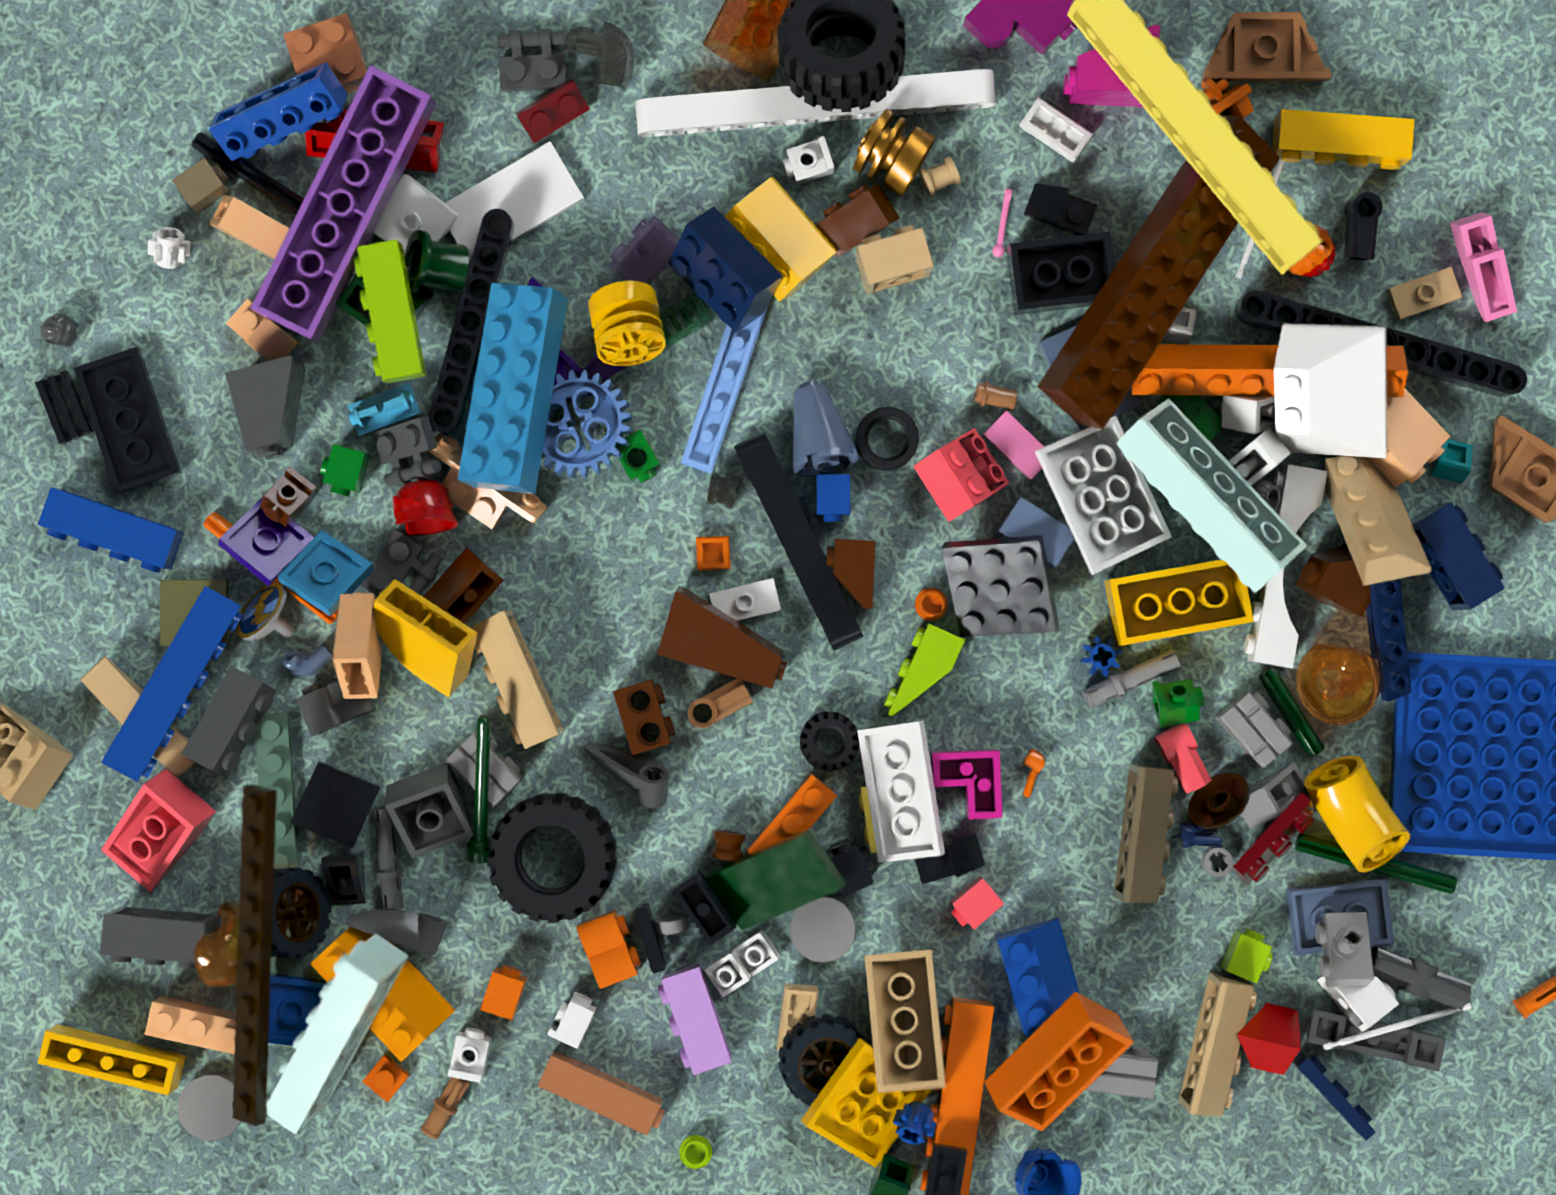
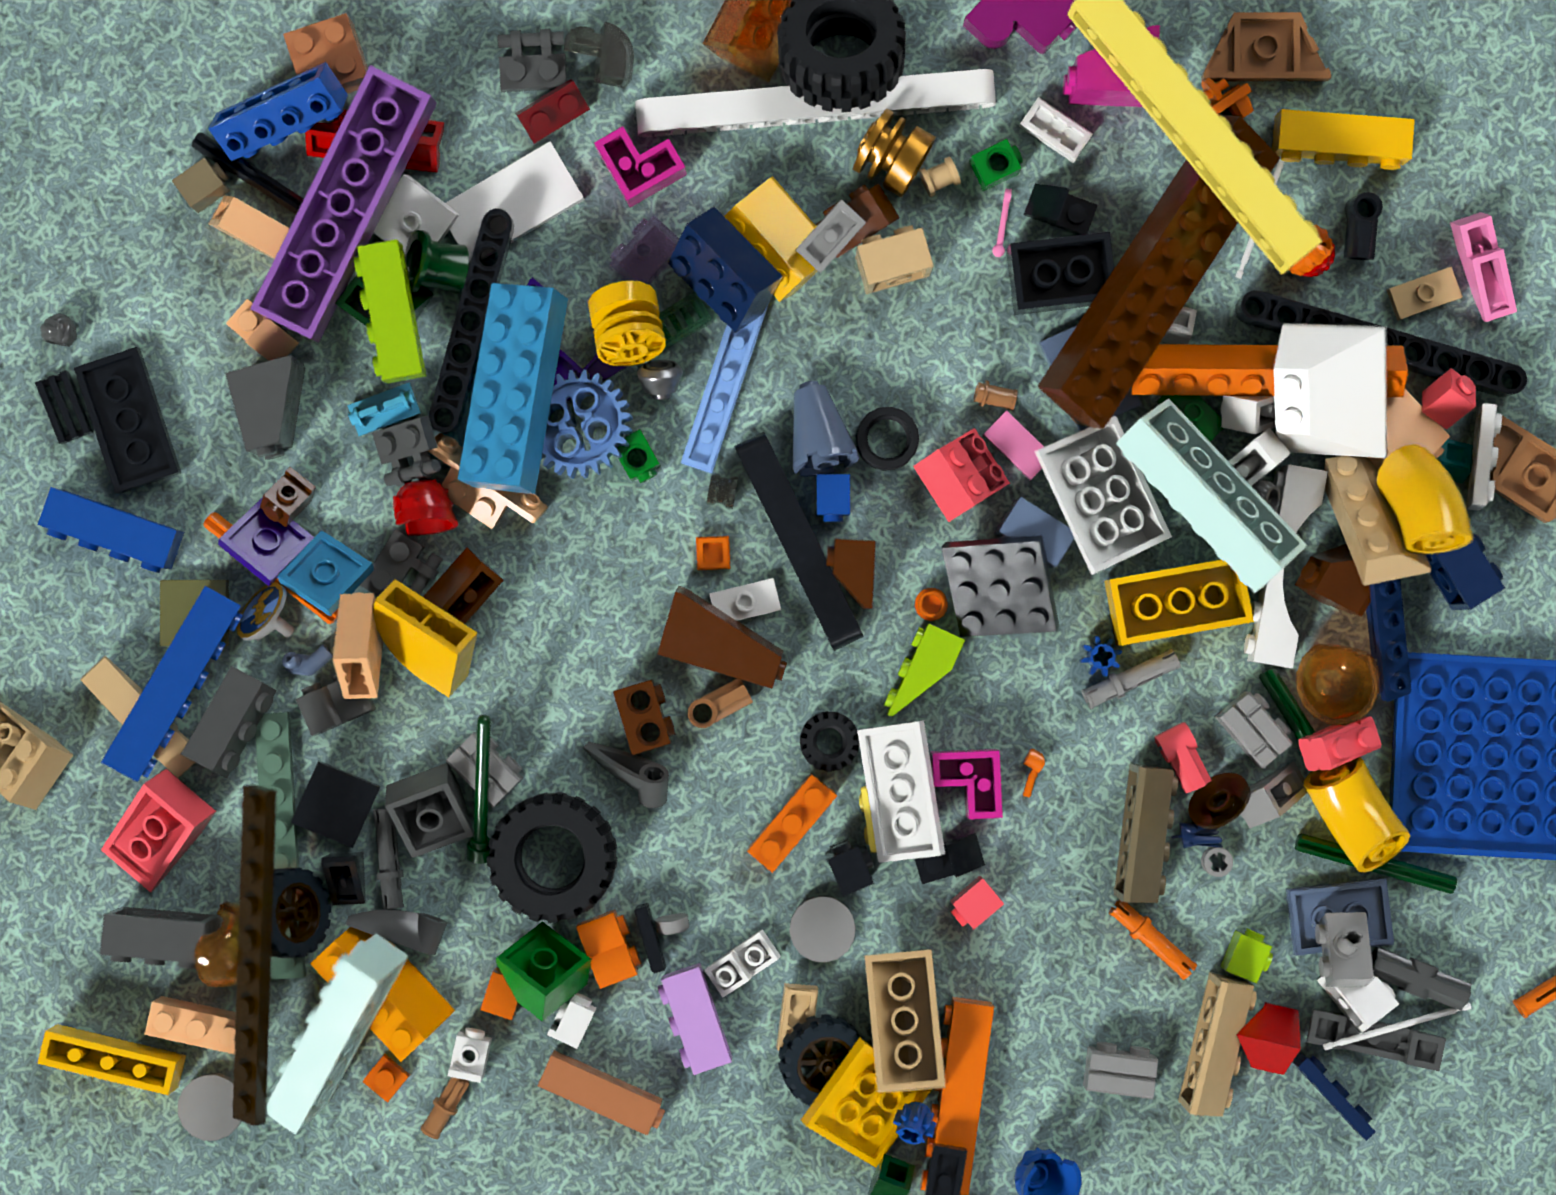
(169, 247): white gear -> none
(290, 1004): blue plate -> none
(344, 470): green brick -> none
(517, 680): tan slope -> none
(544, 970): none -> green slope
(639, 174): none -> dark pink brick
(660, 378): none -> flat silver cone
(695, 1151): lime plate -> none
(704, 907): black brick -> none
(727, 845): reddish brown wheel -> none
(775, 879): dark green tile -> none
(821, 165): white brick -> none
(830, 236): none -> light grey plate
(989, 177): none -> green brick
(1037, 971): blue slope -> none
(1058, 1062): orange brick -> none
(1142, 929): none -> orange pin
(1177, 702): green brick -> none
(1275, 840): dark red plate -> none
(1339, 744): none -> coral brick
(1424, 501): none -> yellow brick
(1449, 398): none -> coral brick
(1483, 457): none -> white plate

